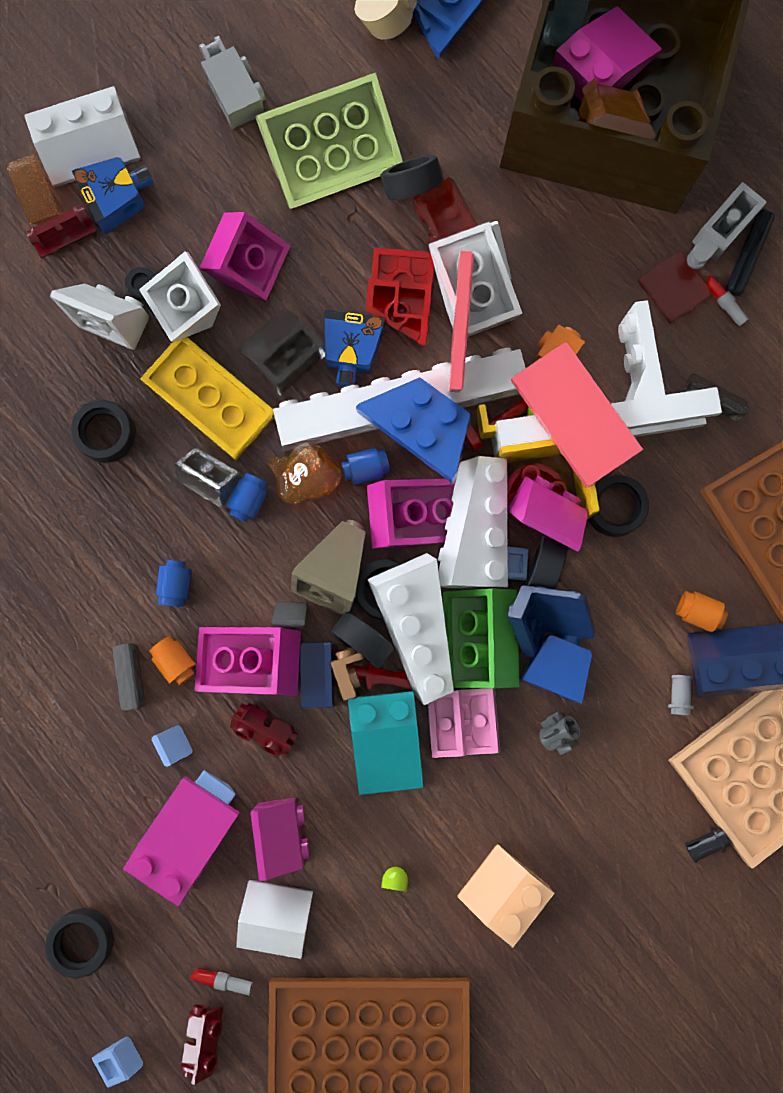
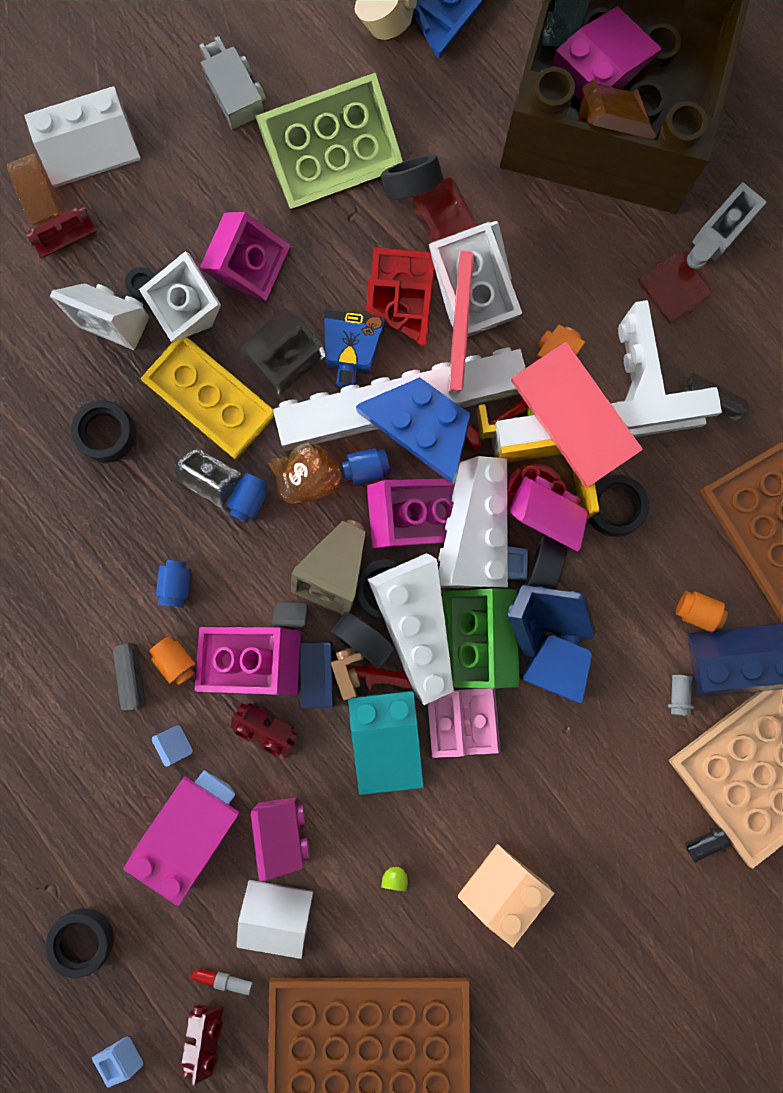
(112, 191): blue torso -> none
(559, 733): dark grey gear -> none
(726, 300): light grey piece -> none
(750, 252): black axle -> none

